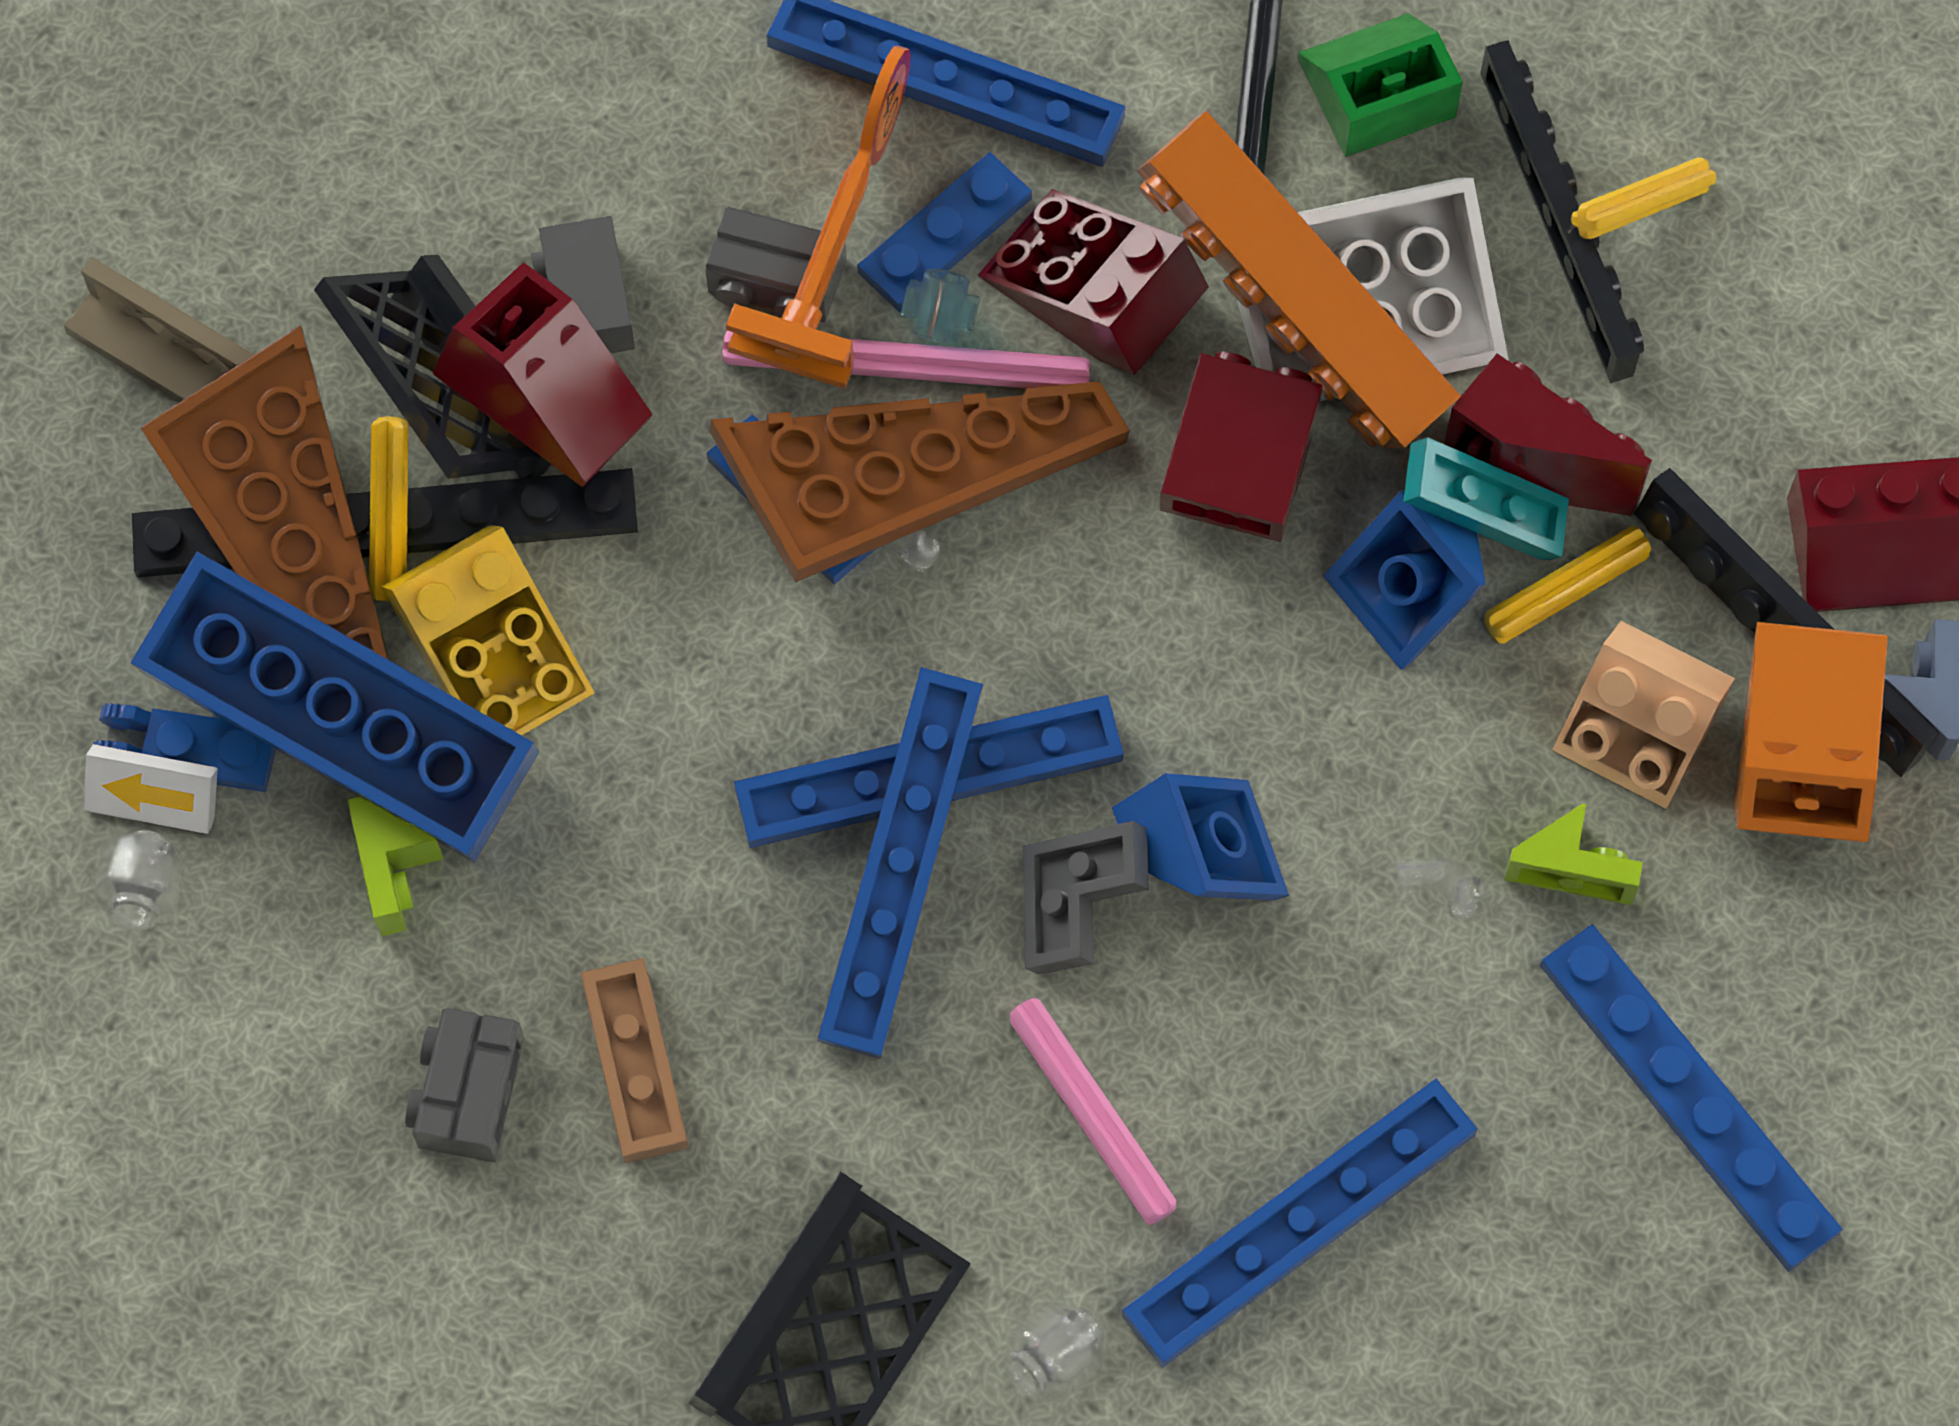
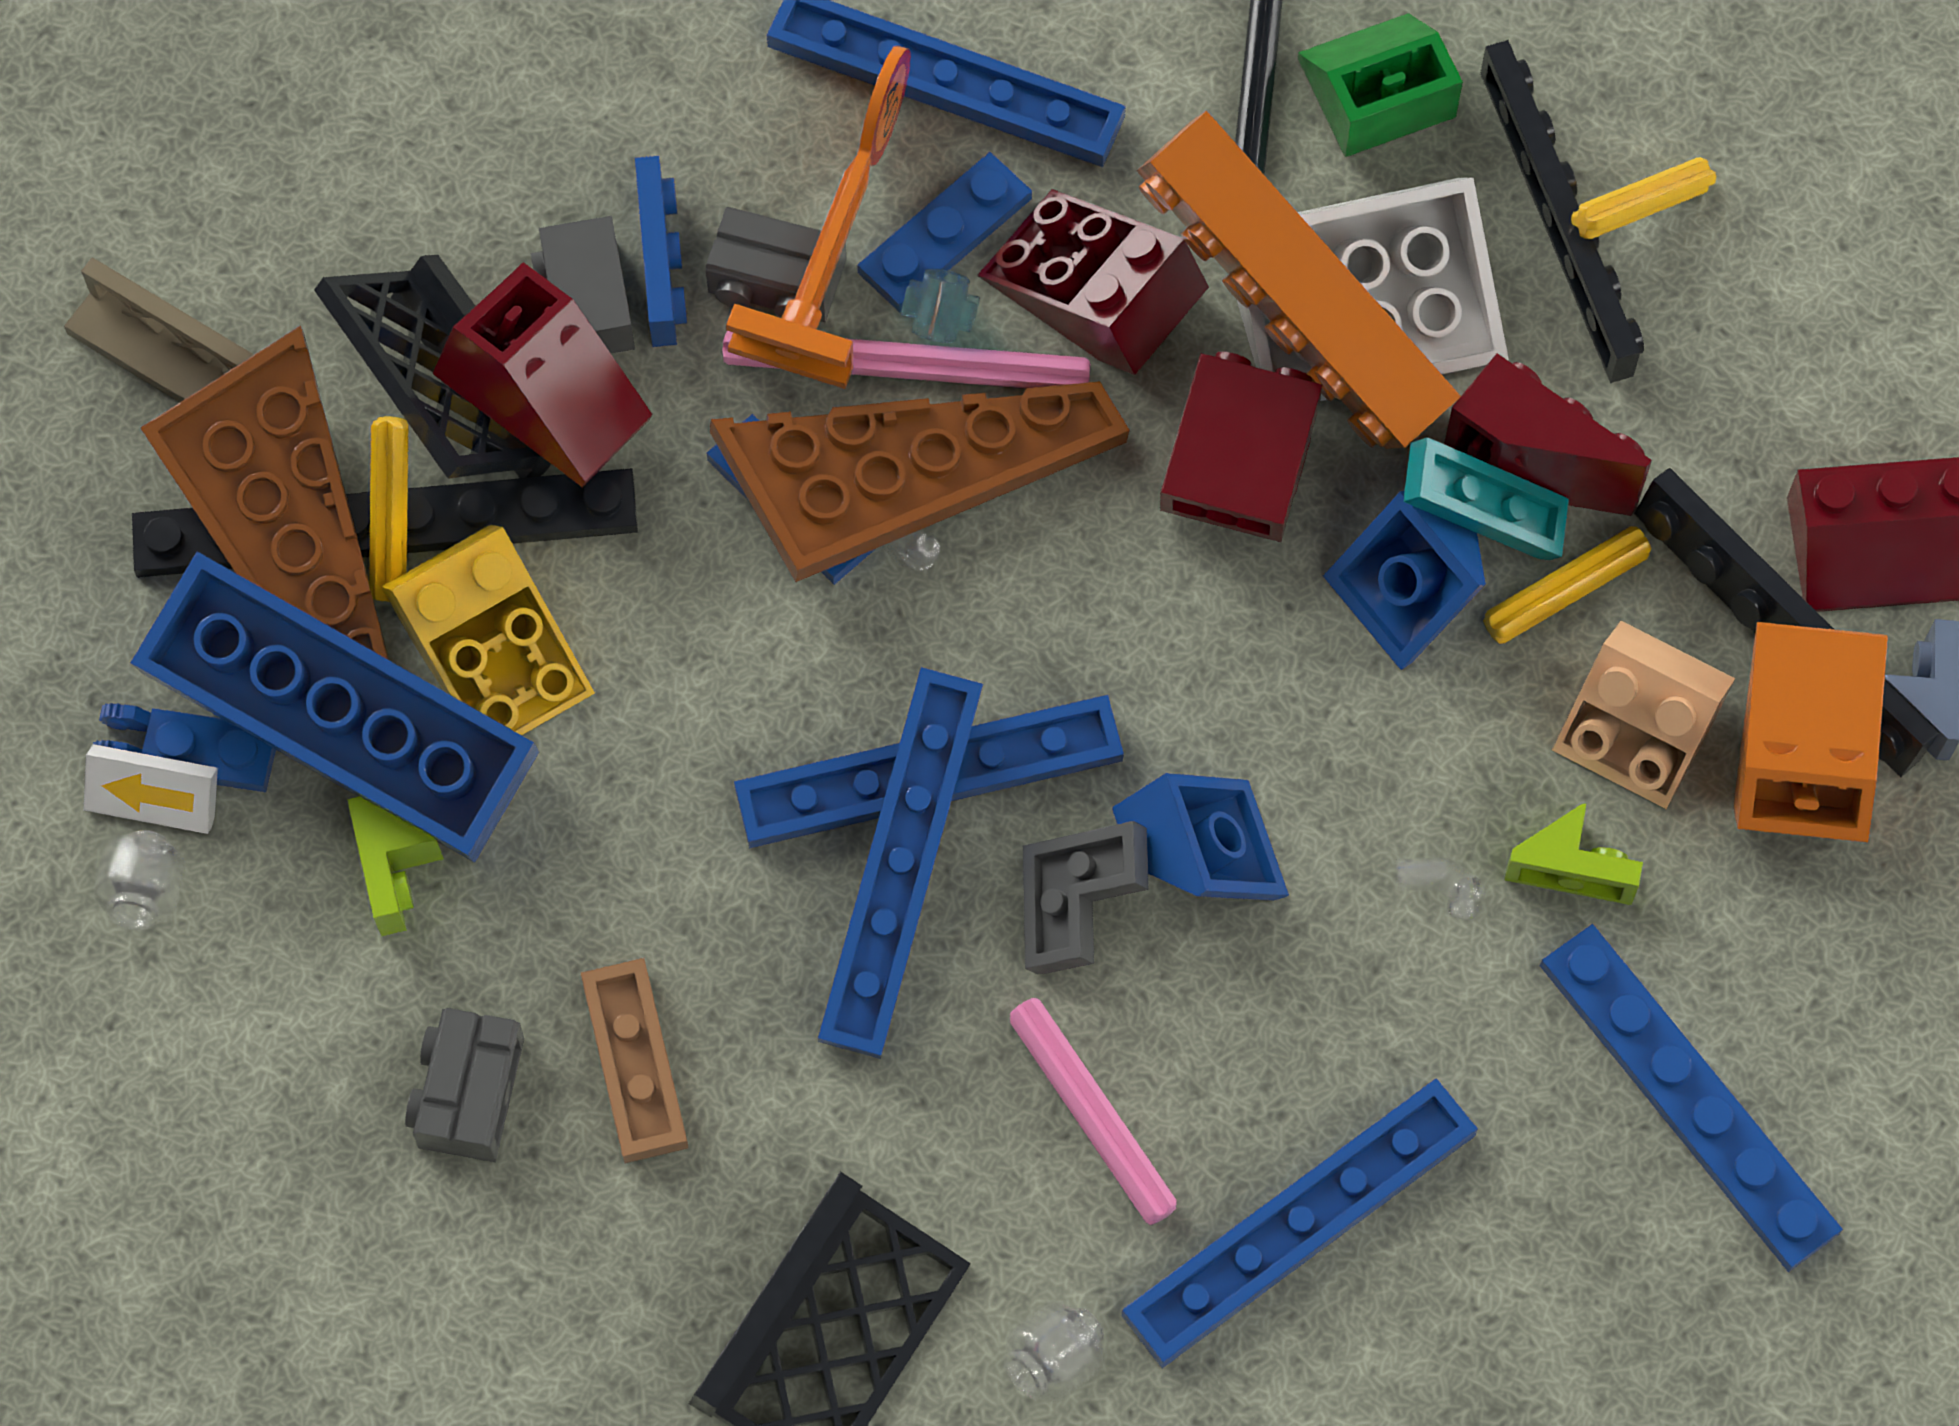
(660, 251): none -> blue plate

